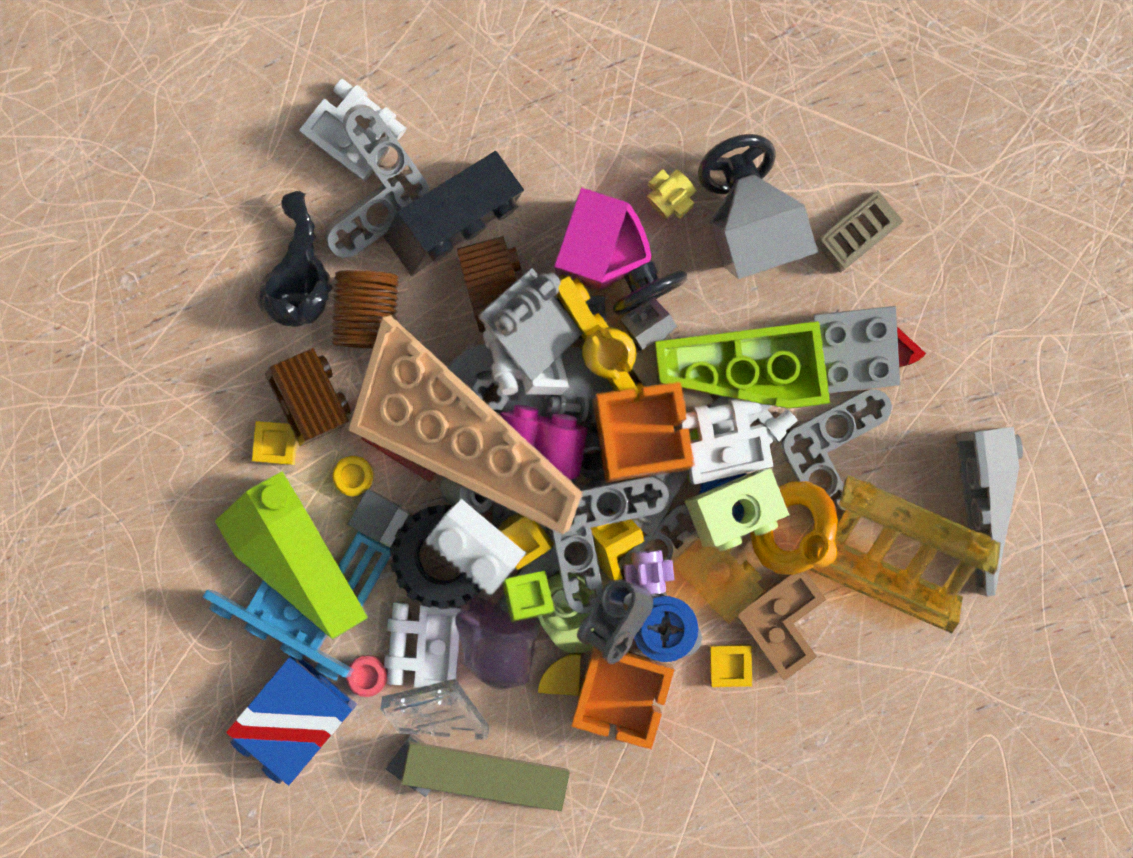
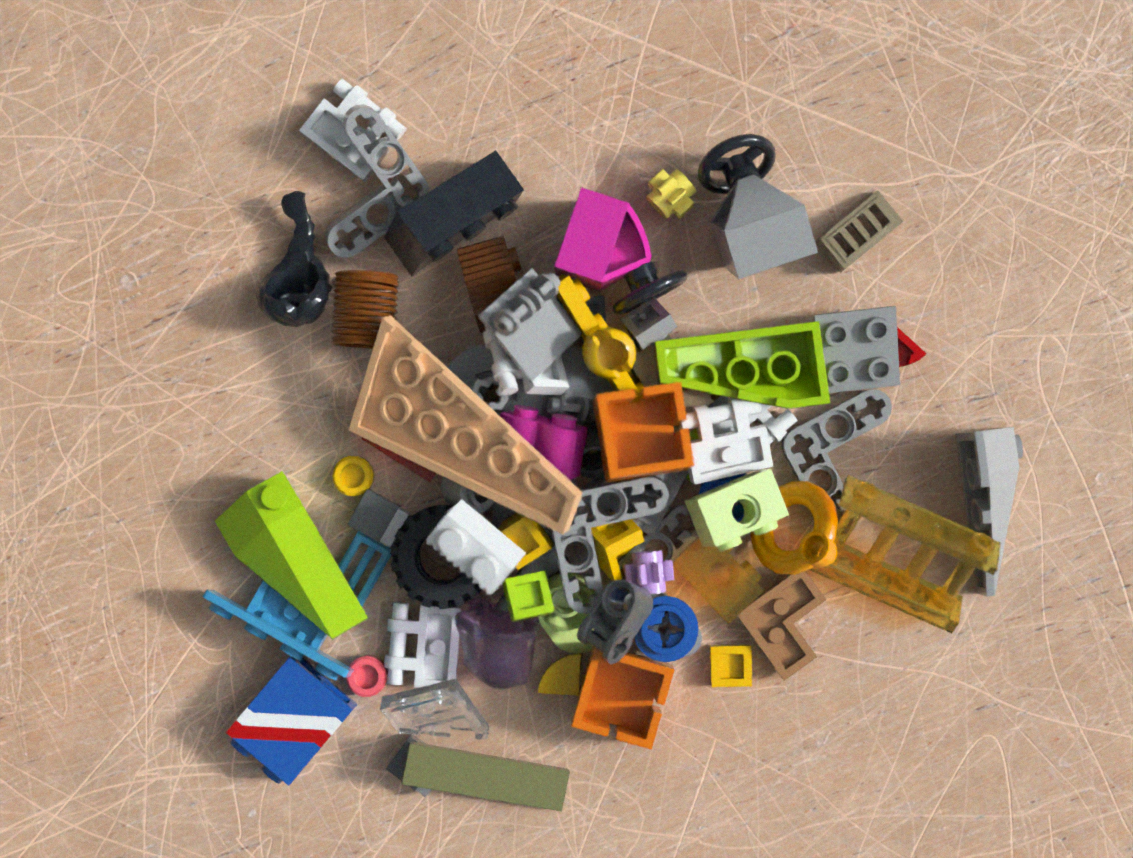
(274, 443): yellow tile -> none
(308, 396): reddish brown brick -> none

